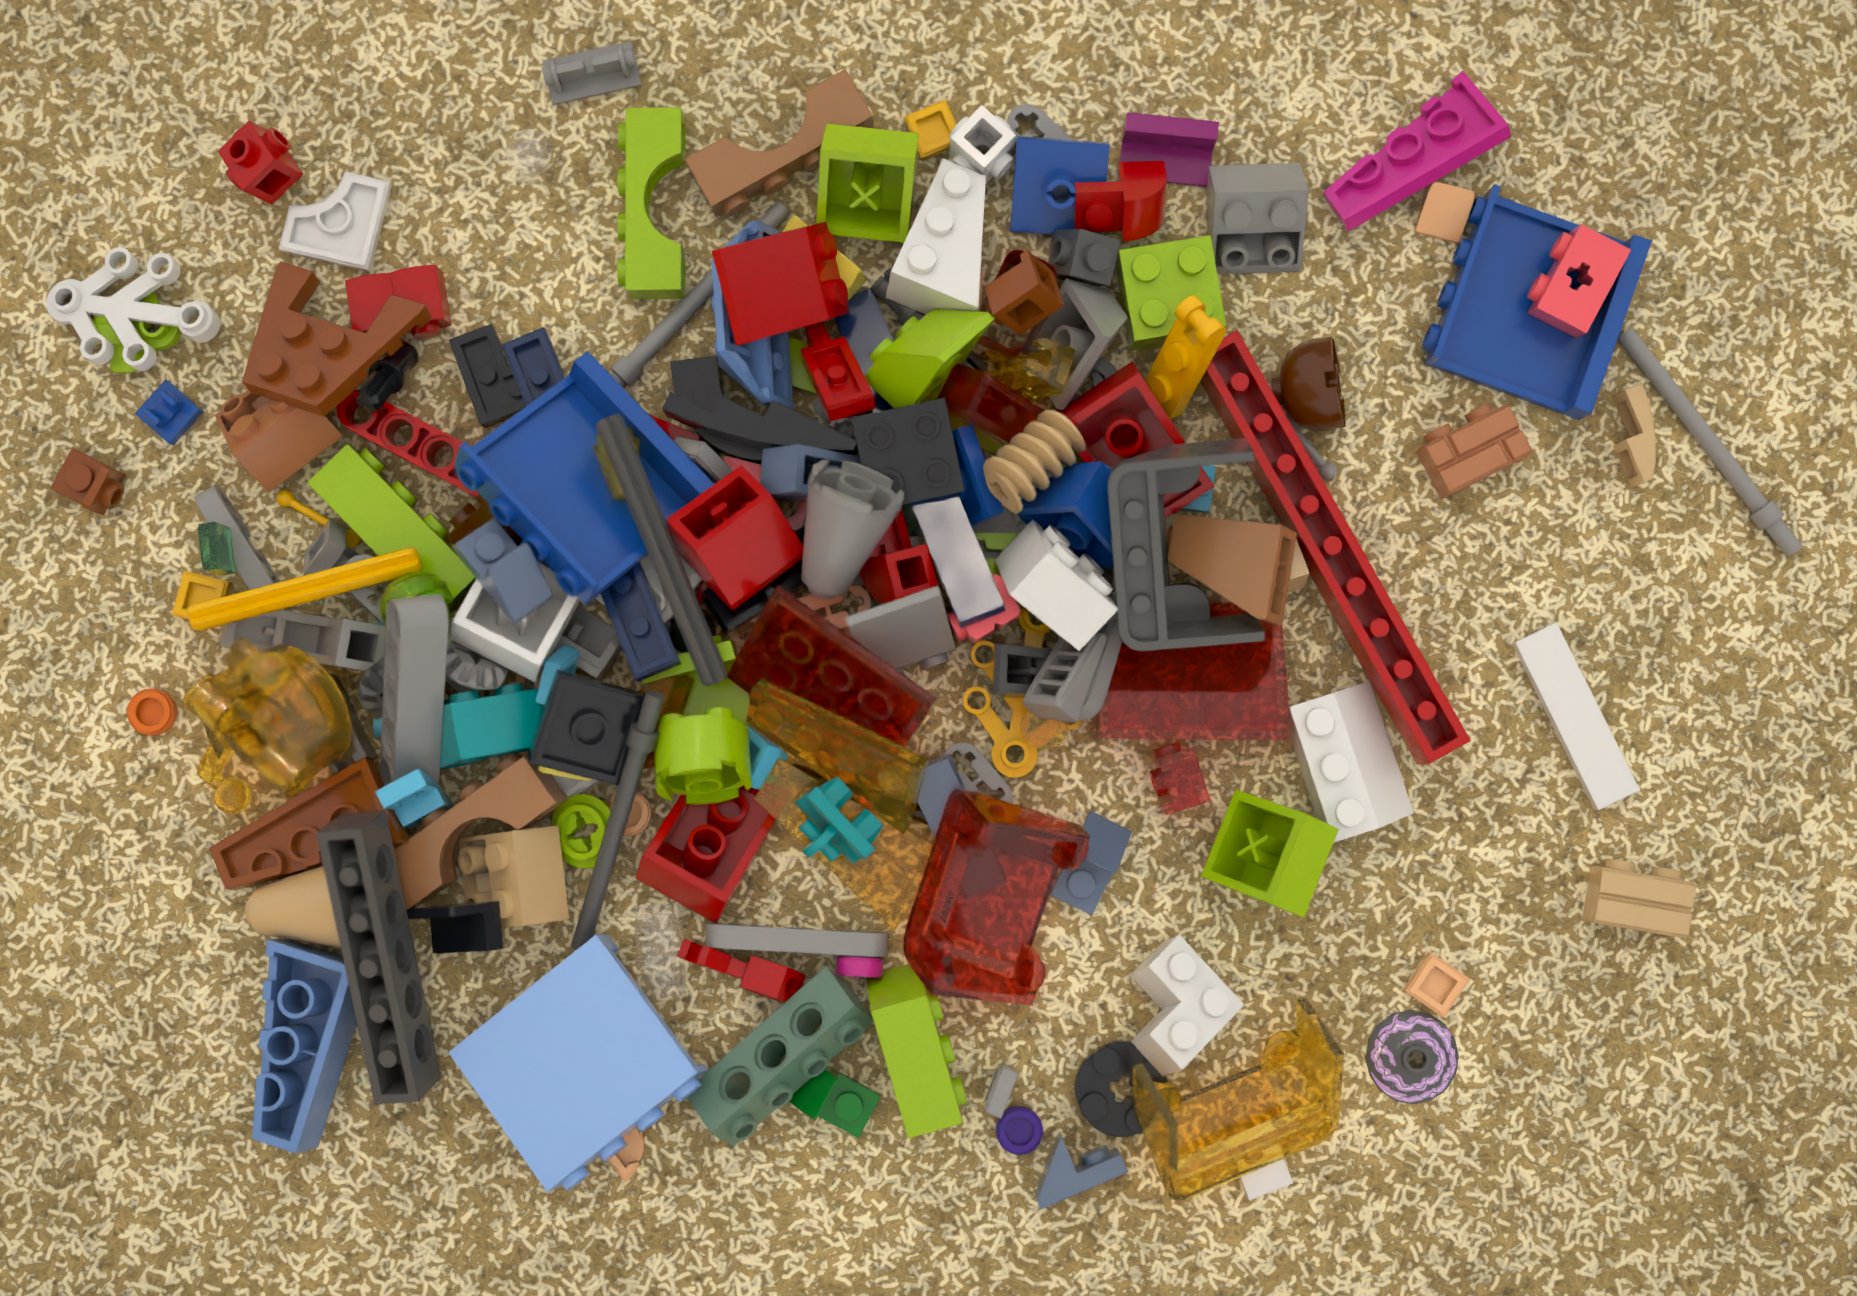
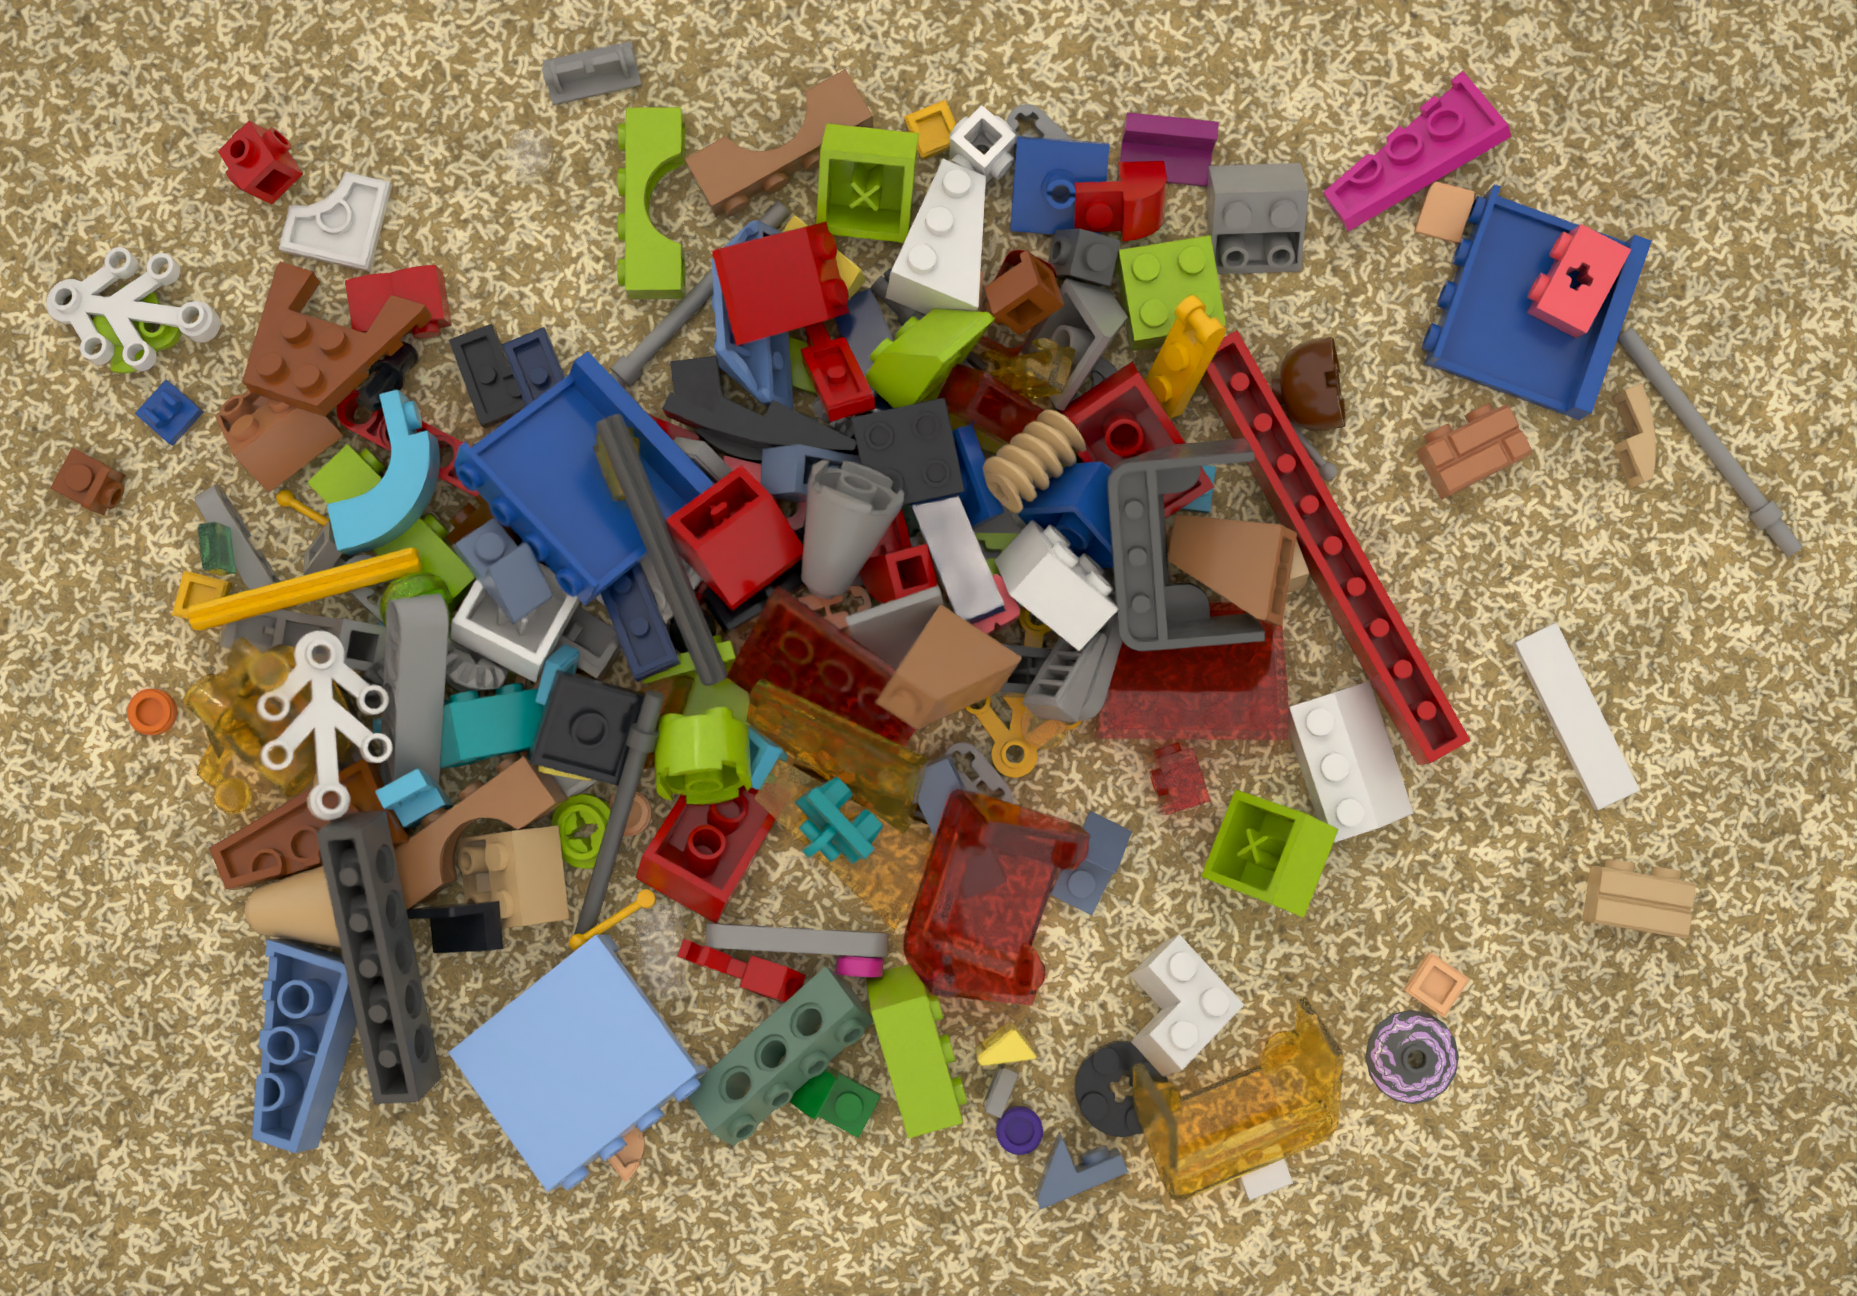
(324, 716): none -> white plant
(401, 494): none -> medium azure arch
(645, 899): none -> yellow hinge
(947, 671): none -> medium nougat slope
(1004, 1046): none -> light yellow slope

